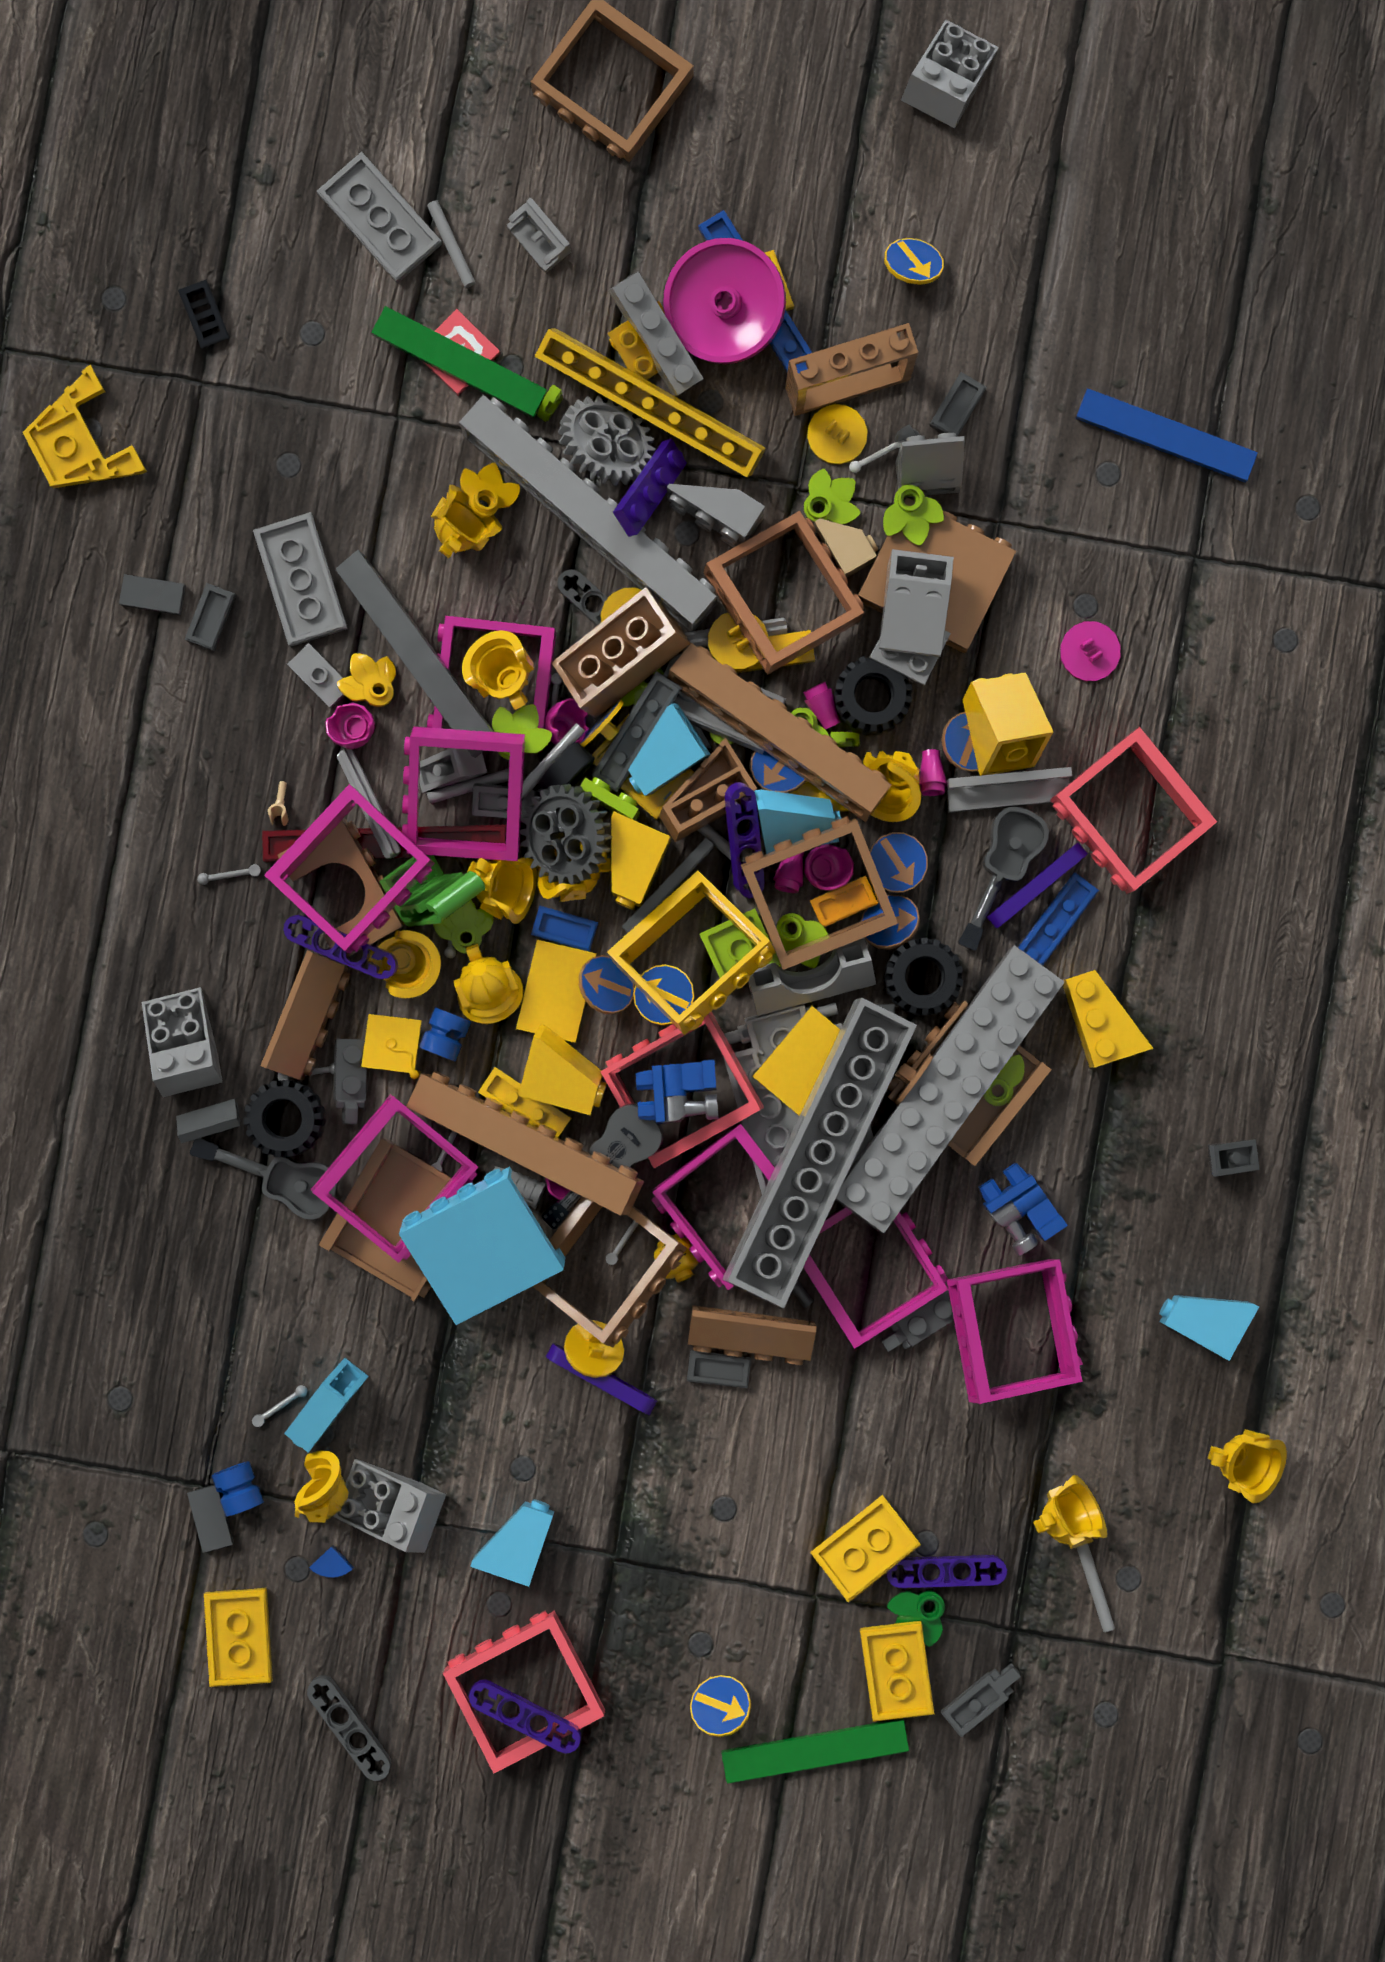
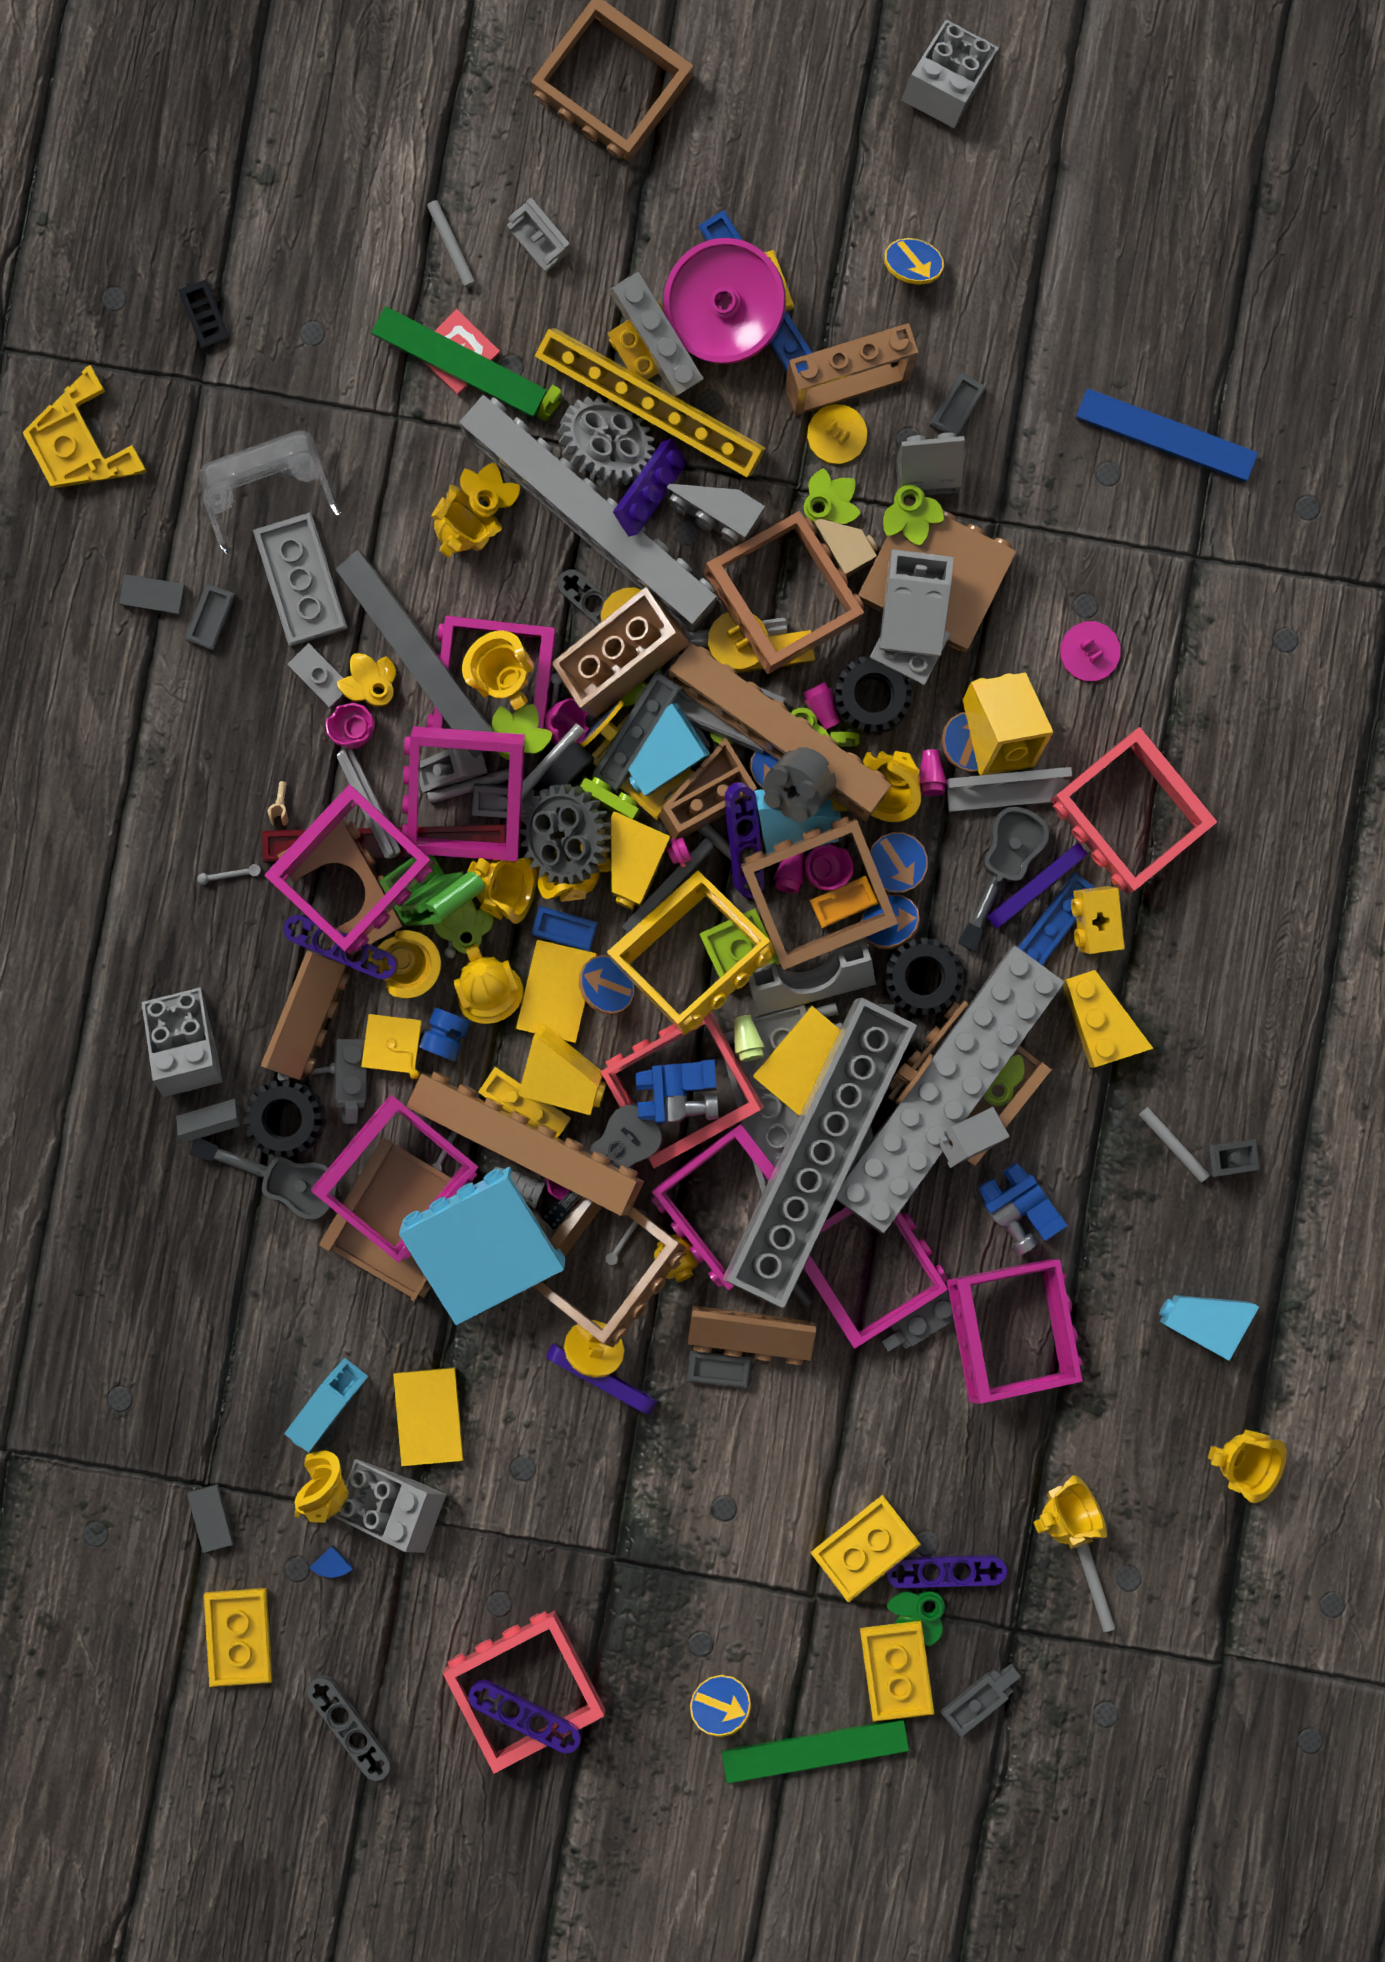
(237, 1488): blue wheel -> none
(258, 1420): light grey hinge -> none
(292, 451): none -> clear windscreen
(379, 217): light grey tile -> none
(428, 1416): none -> yellow tile
(517, 1544): medium azure slope -> none
(671, 985): blue piece -> none
(679, 851): none -> dark pink plate
(747, 1039): none -> yellowish green cone
(799, 783): none -> dark grey brick
(806, 932): lime plate -> none
(900, 437): white hinge -> none
(973, 1136): none -> light grey hinge
(1108, 931): none -> yellow brick
(1174, 1144): none -> light grey bar

